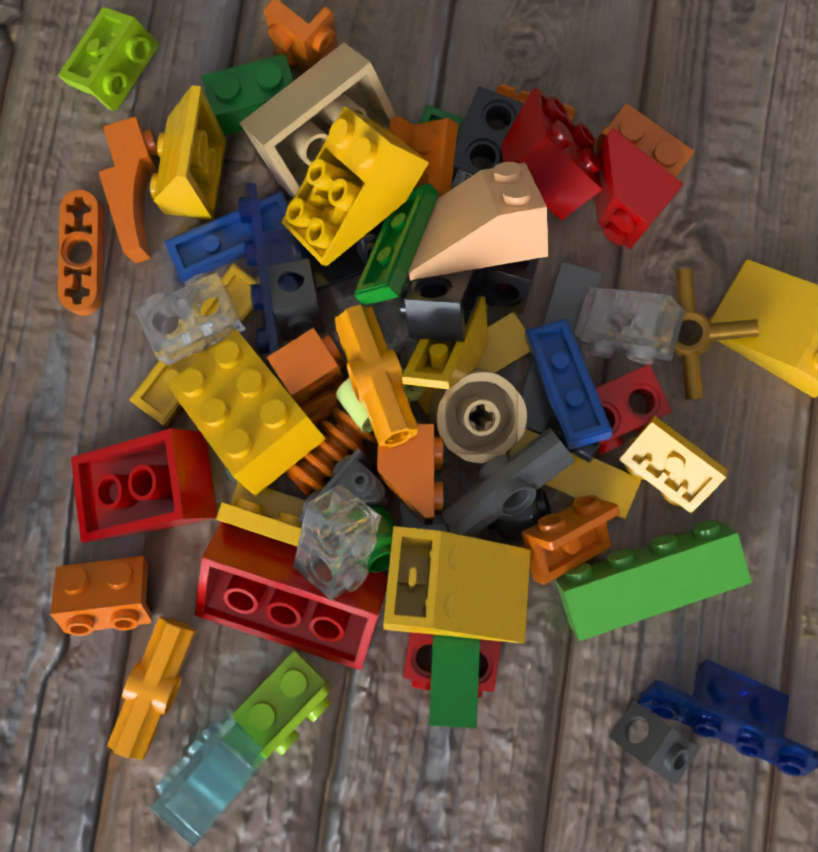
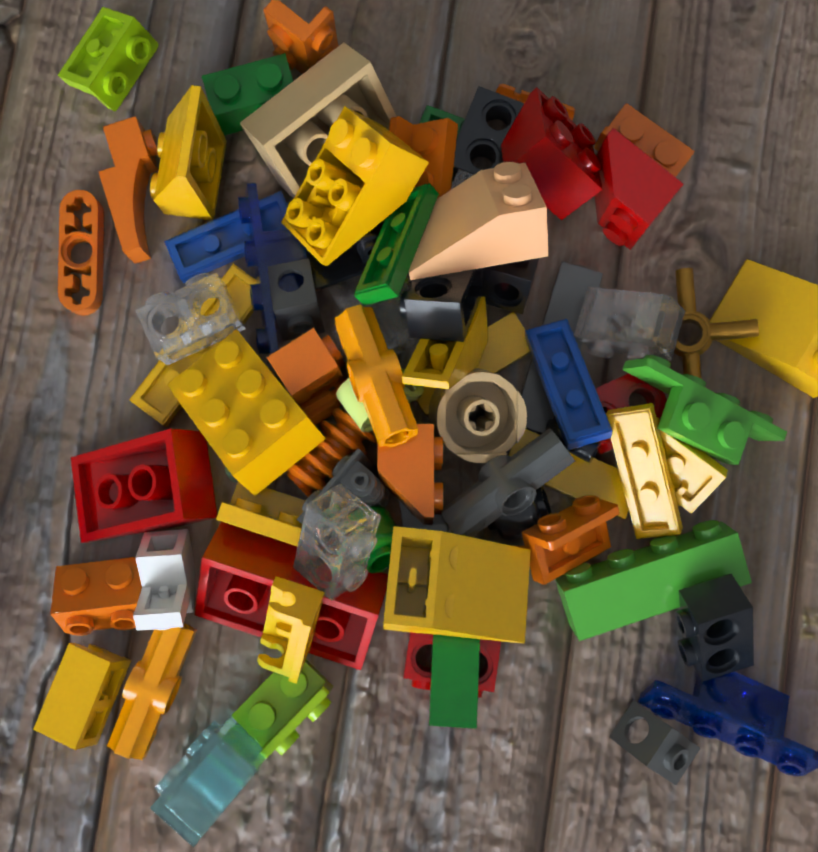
(82, 695): none -> yellow hinge
(166, 578): none -> white brick
(290, 626): none -> yellow hinge
(644, 471): none -> yellow tile
(700, 416): none -> bright green bracket
(715, 627): none -> black brick

